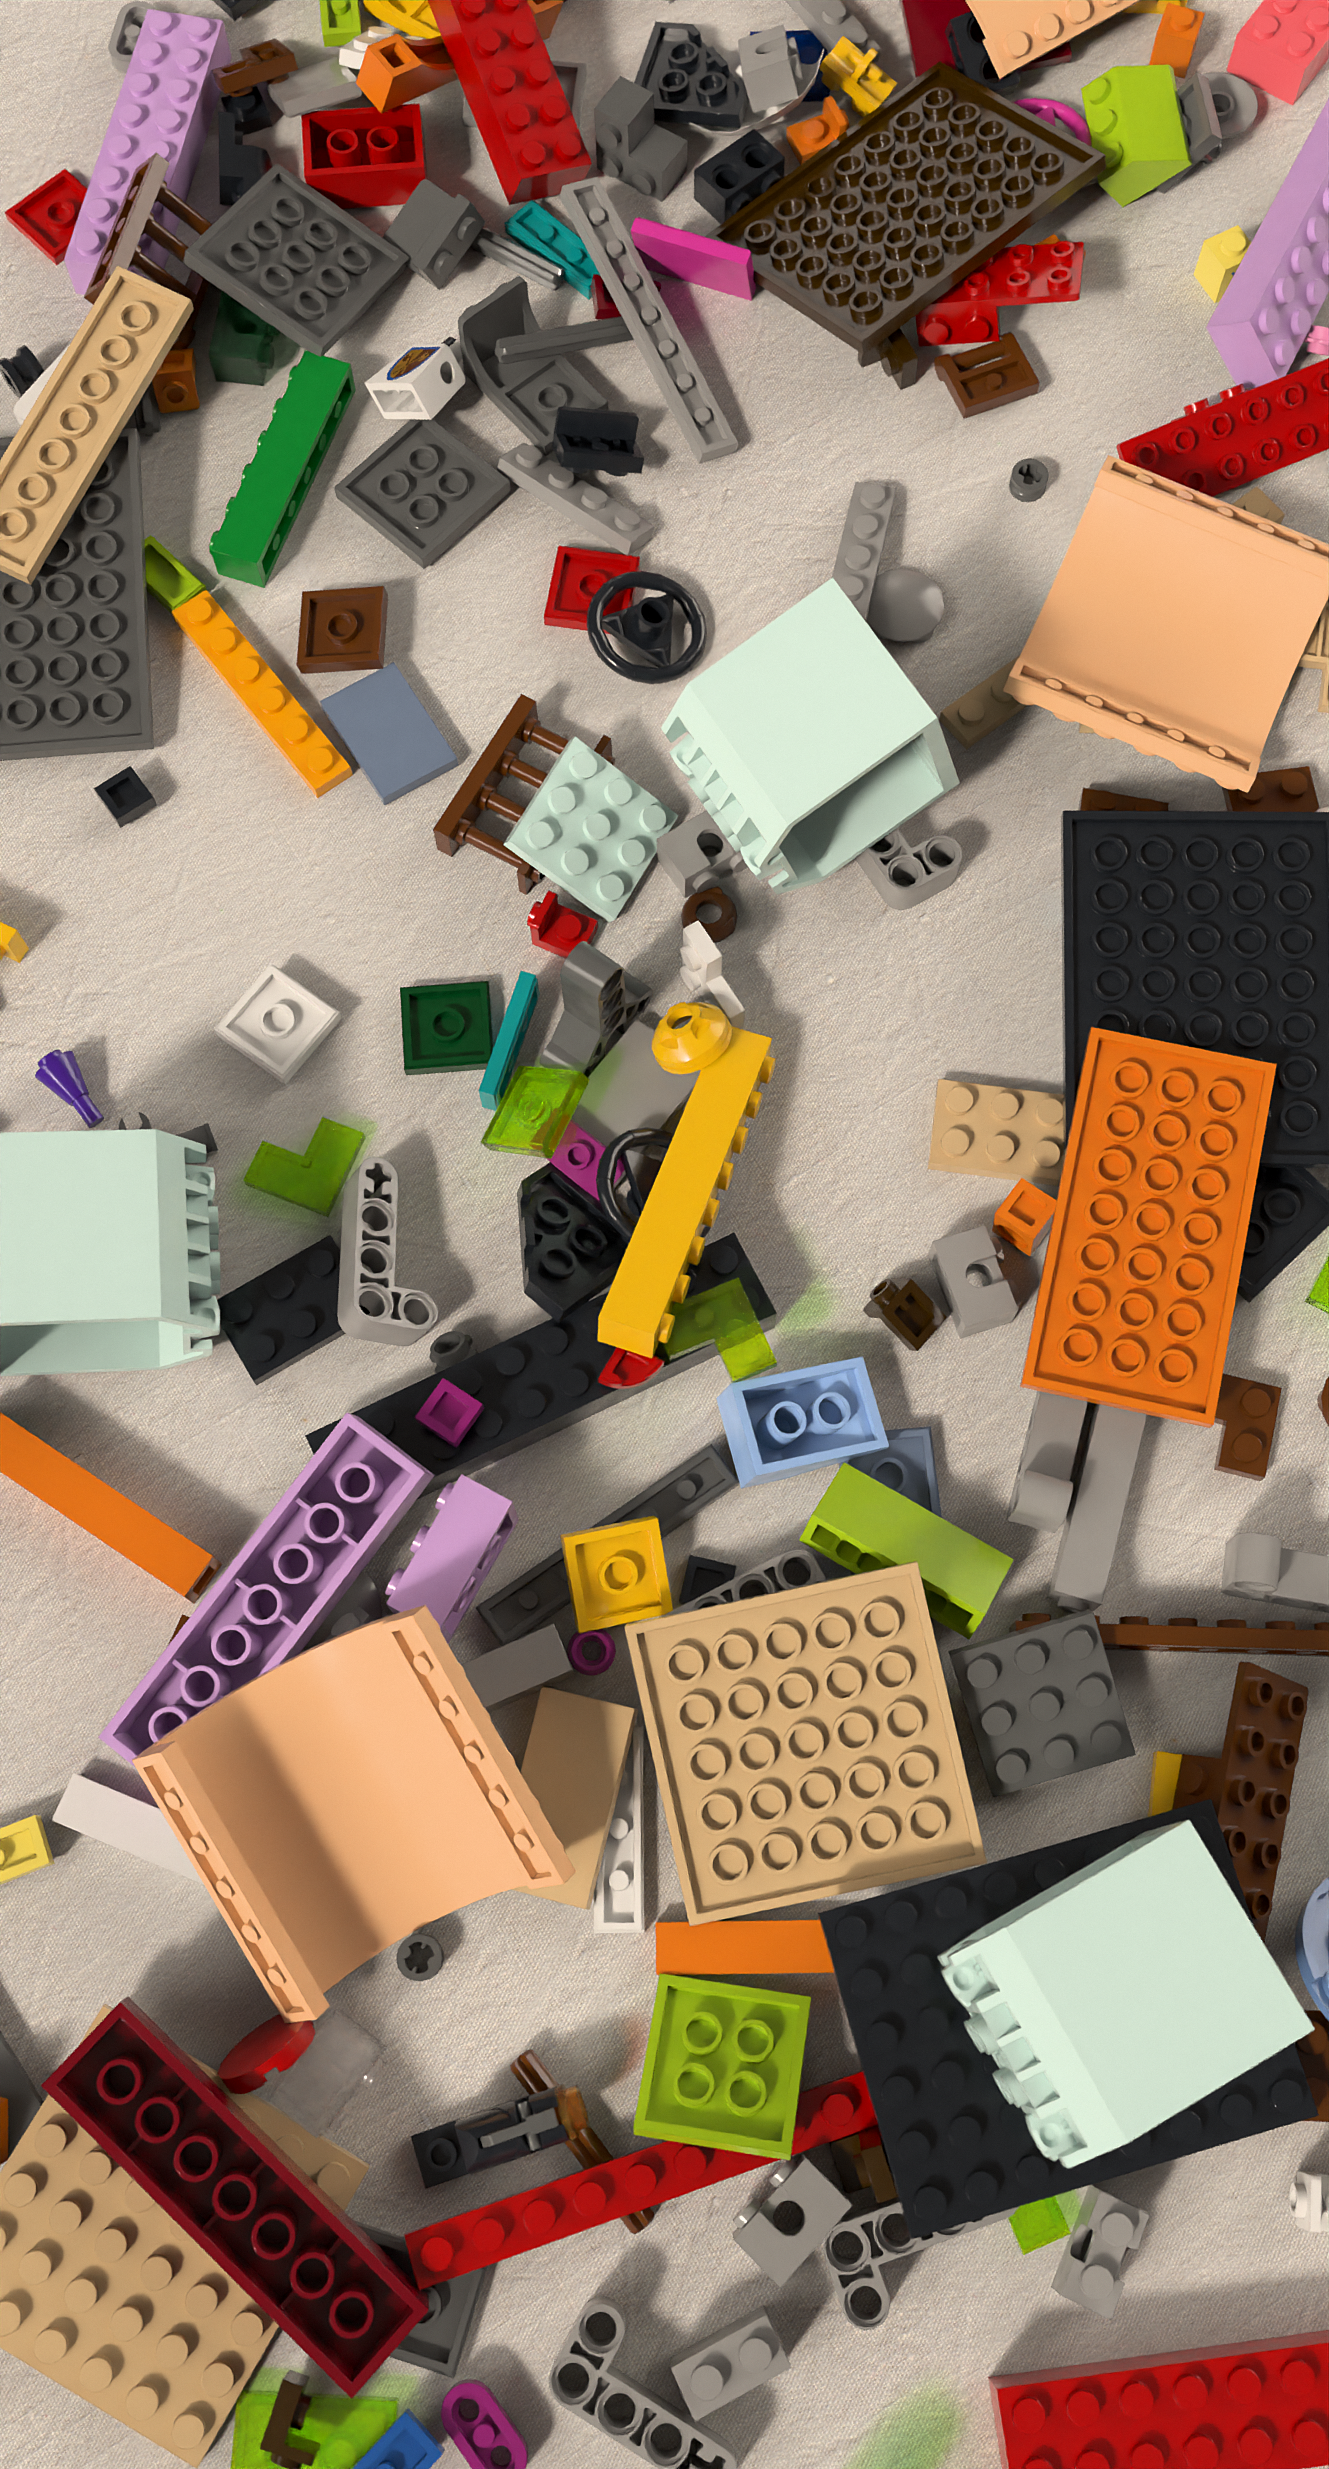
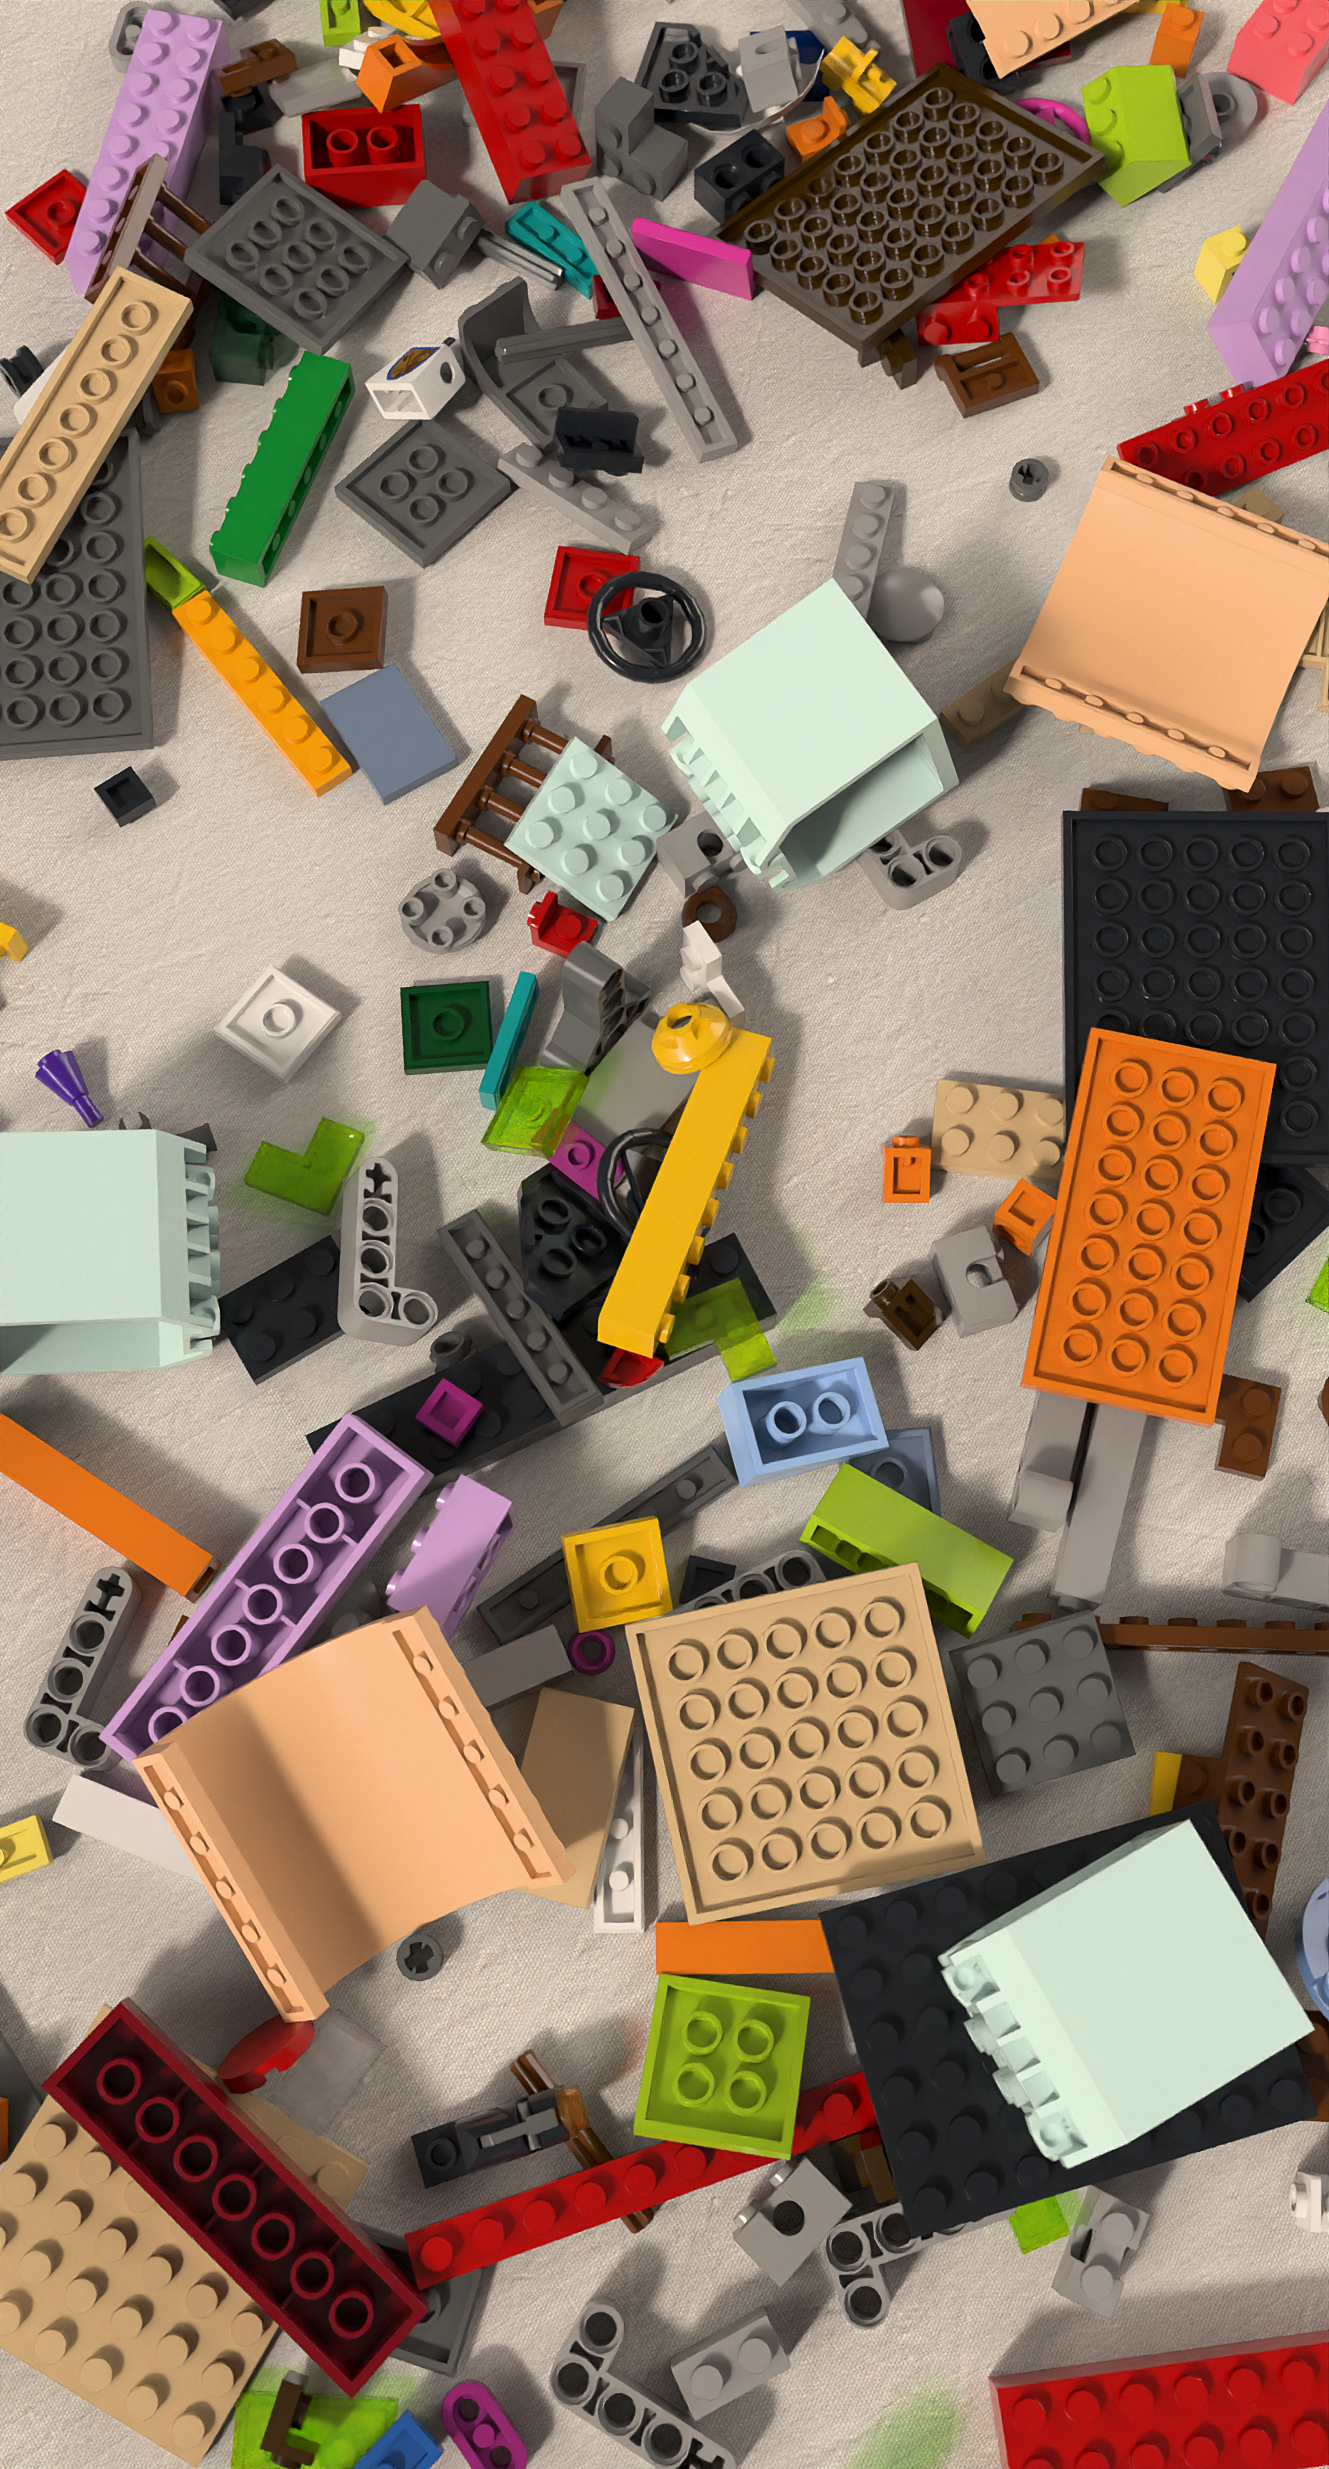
(94, 1665): none -> light grey beam
(443, 912): none -> light grey dish
(519, 1319): none -> dark grey tile
(905, 1170): none -> orange bracket

